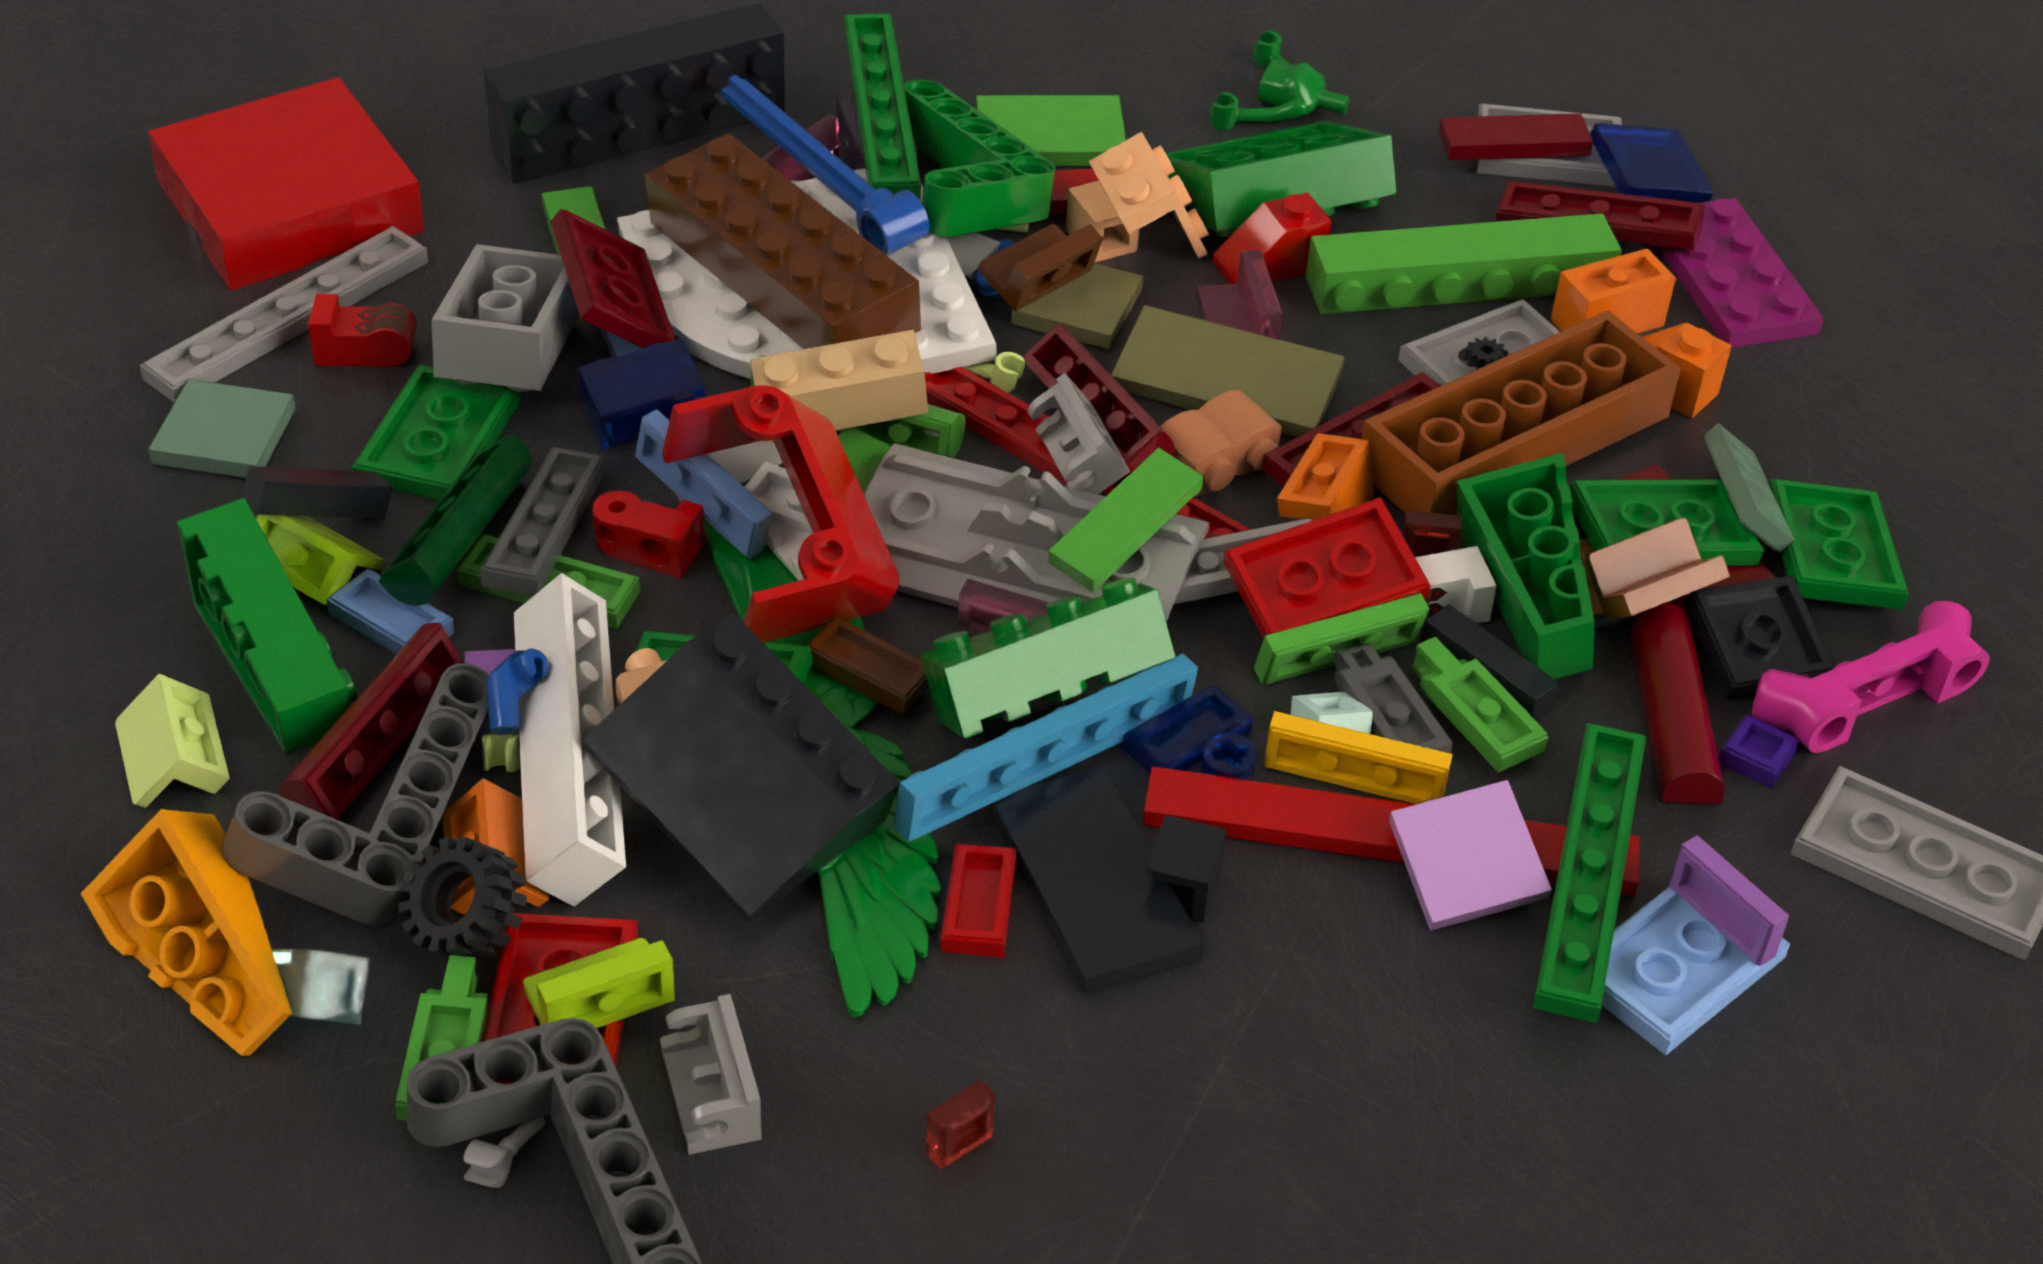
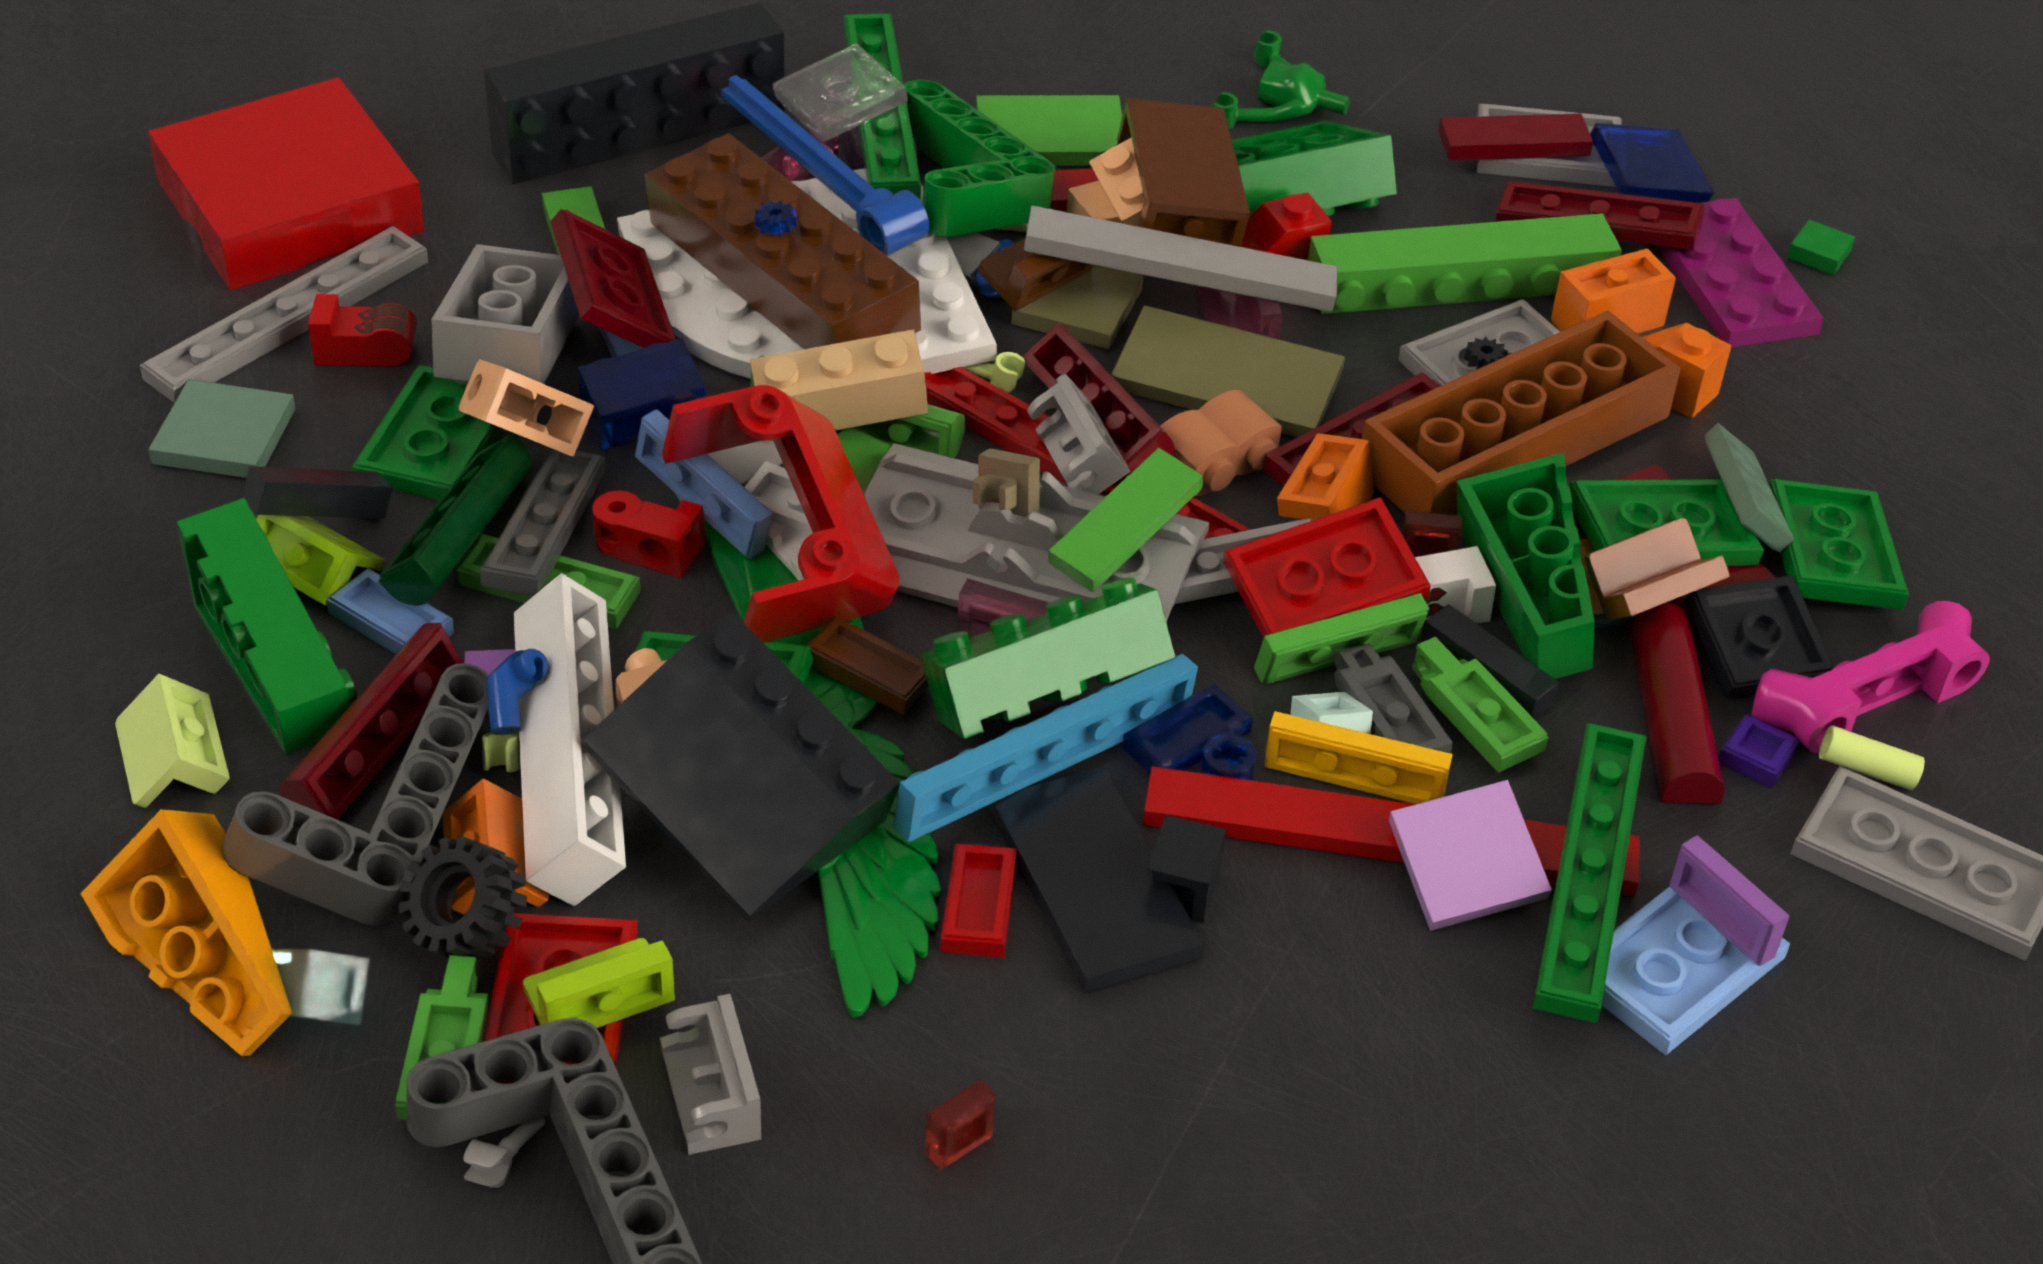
(514, 404): none -> light nougat torso
(775, 218): none -> clear blue piece
(840, 92): none -> clear tile
(1008, 480): none -> dark tan tile
(1181, 258): none -> light grey tile
(1186, 170): none -> reddish brown panel
(1821, 247): none -> green tile
(1871, 757): none -> yellowish green axle

